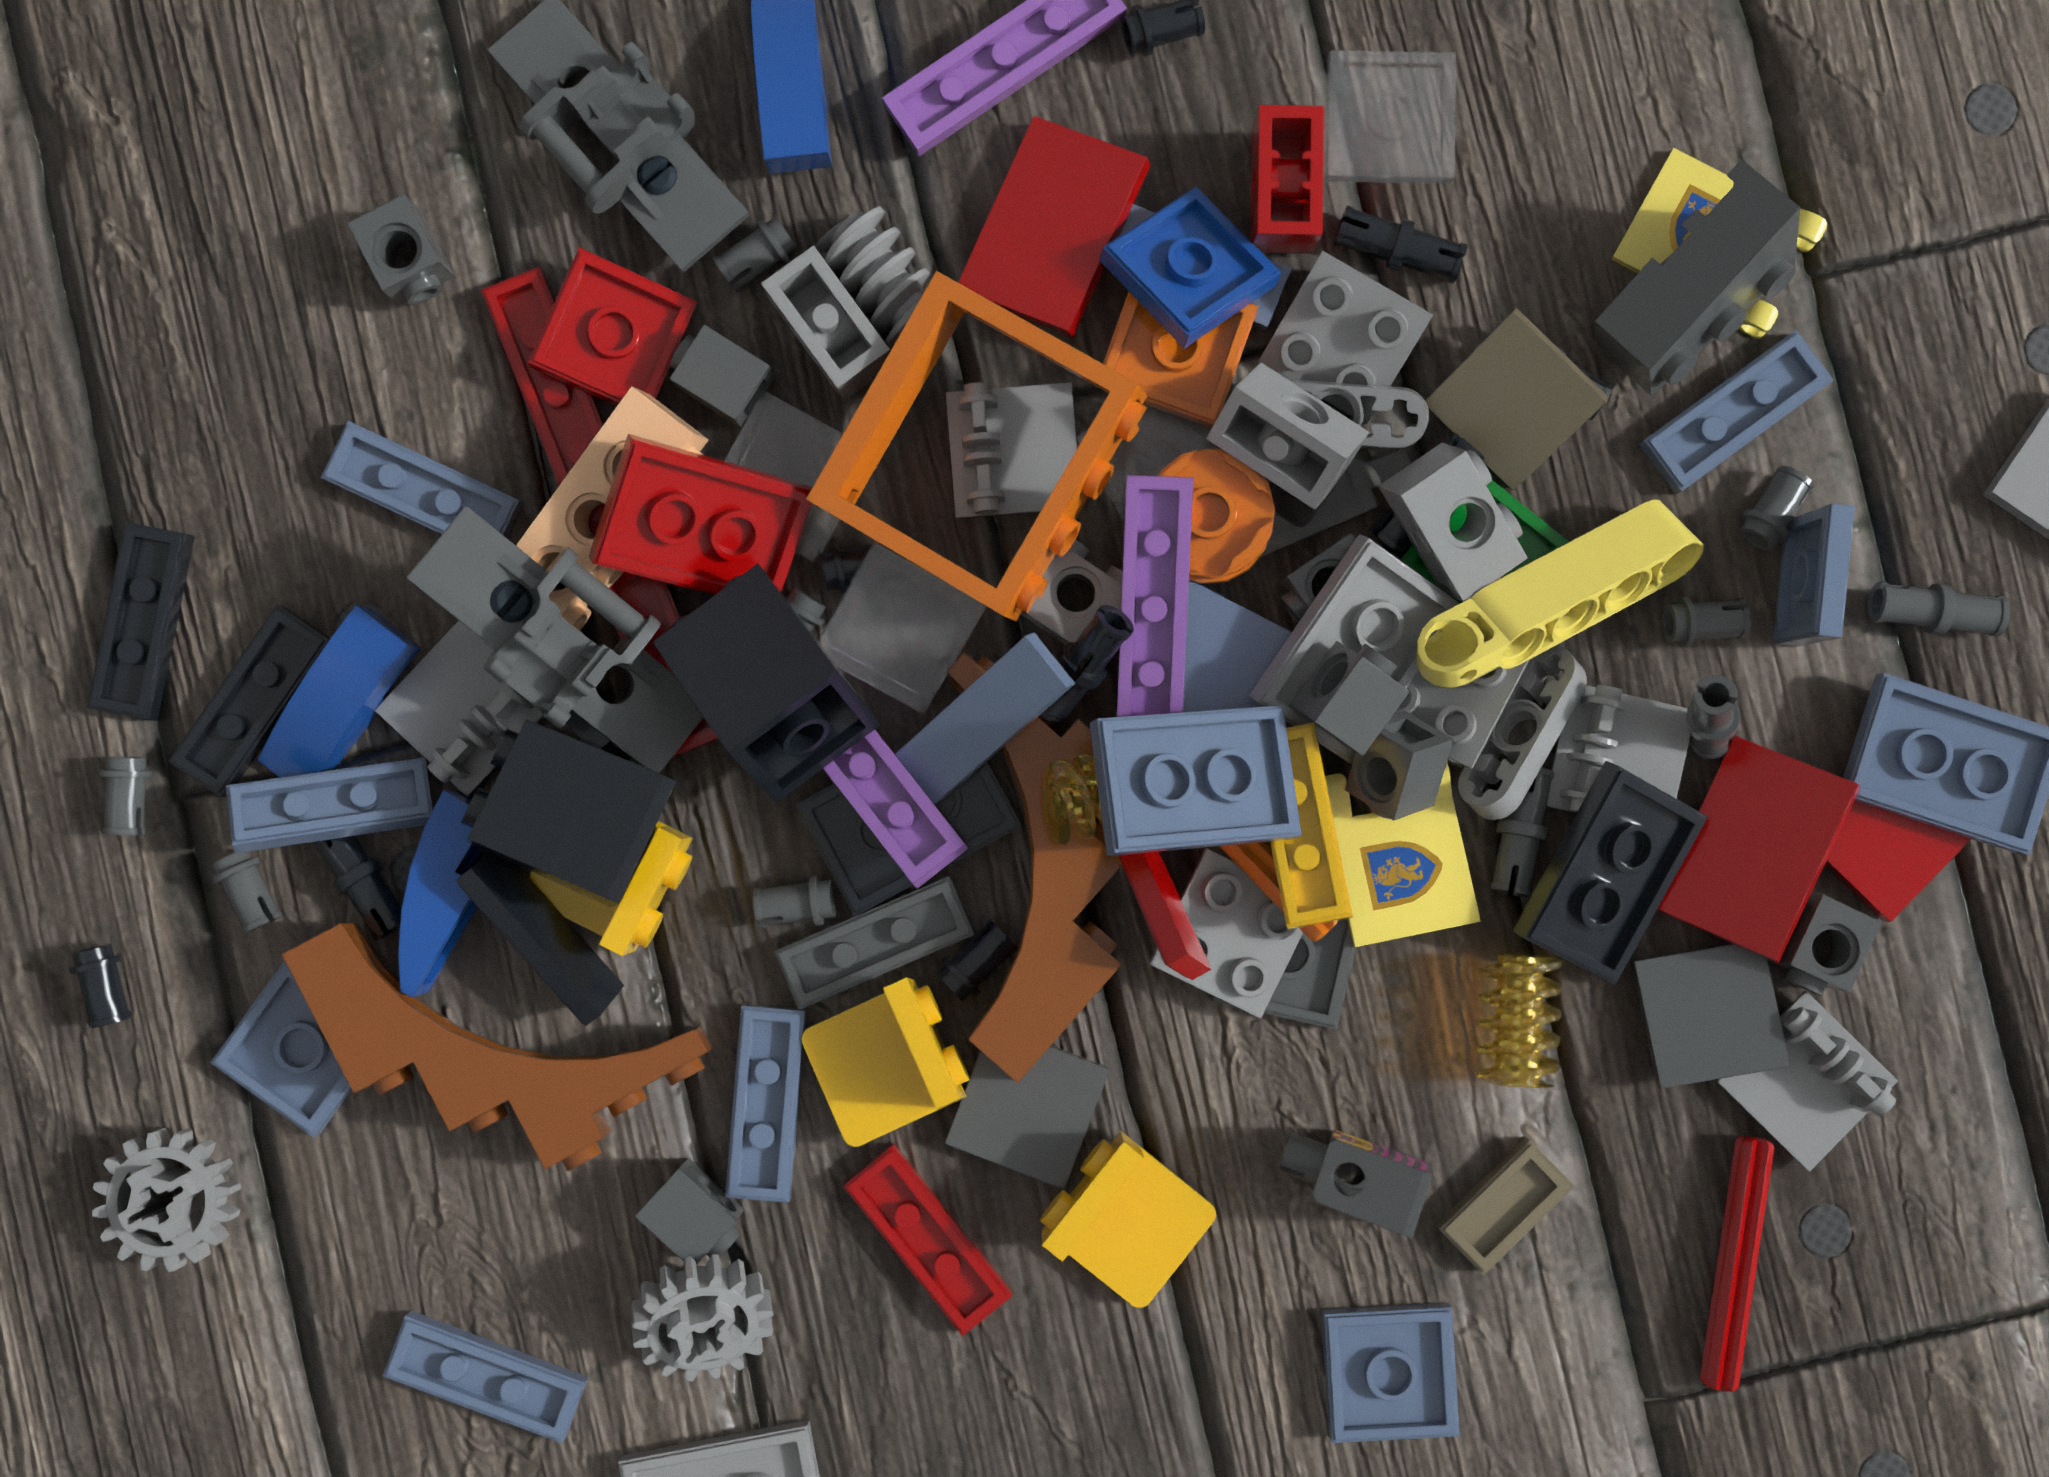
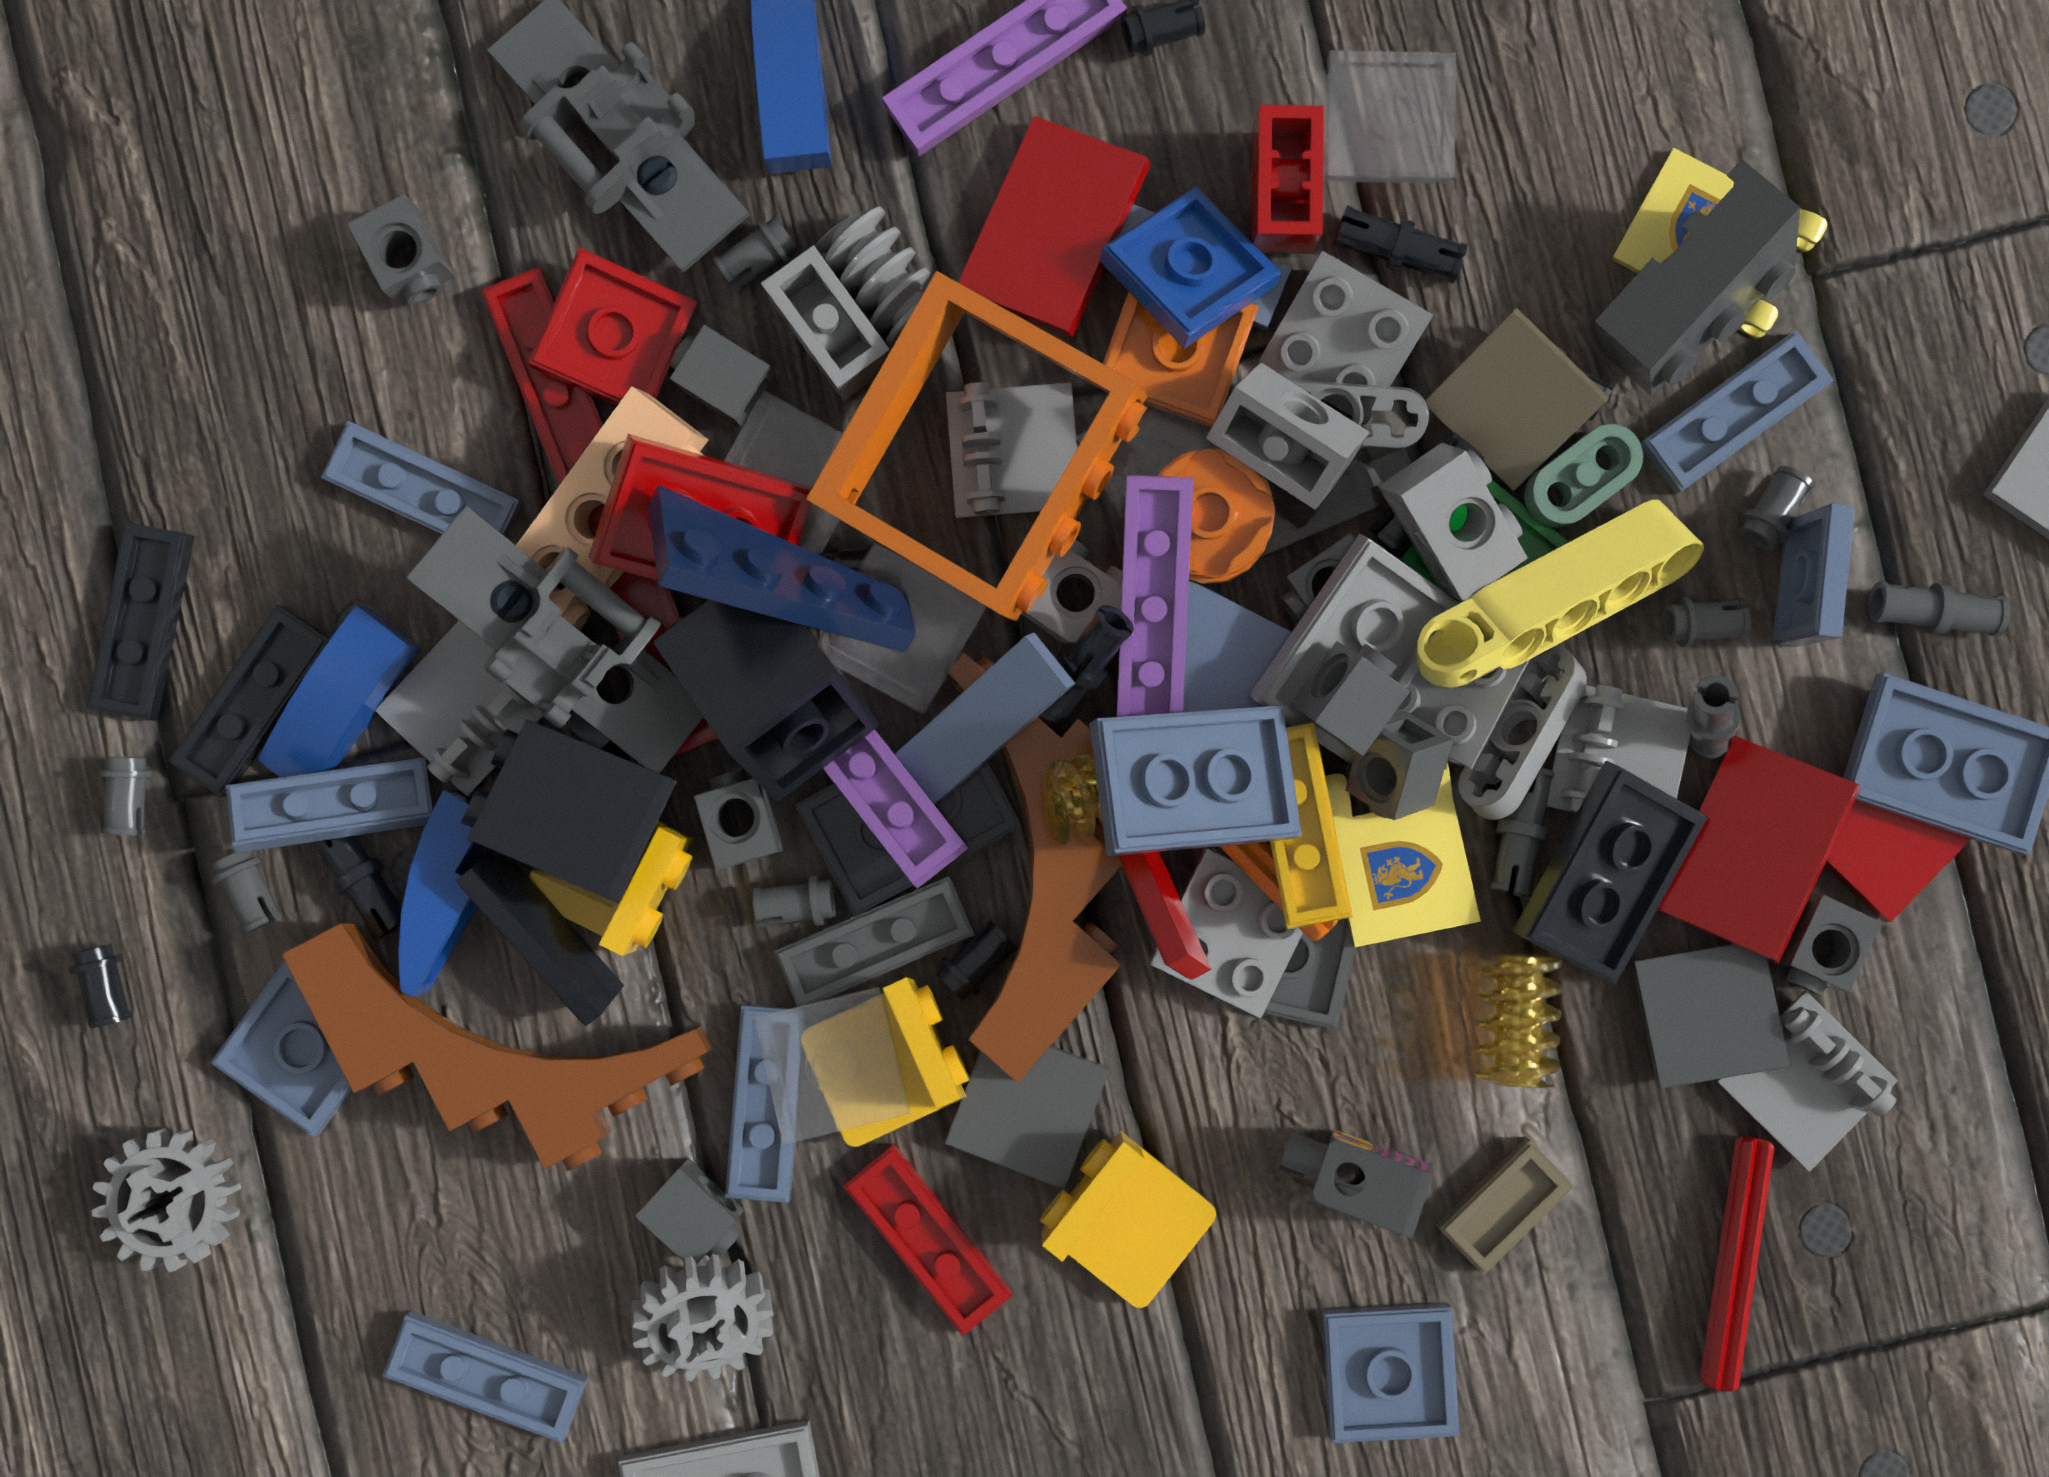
(725, 847): none -> dark grey brick
(759, 572): none -> dark blue wing
(832, 1065): none -> clear tile
(1580, 478): none -> sand green plate

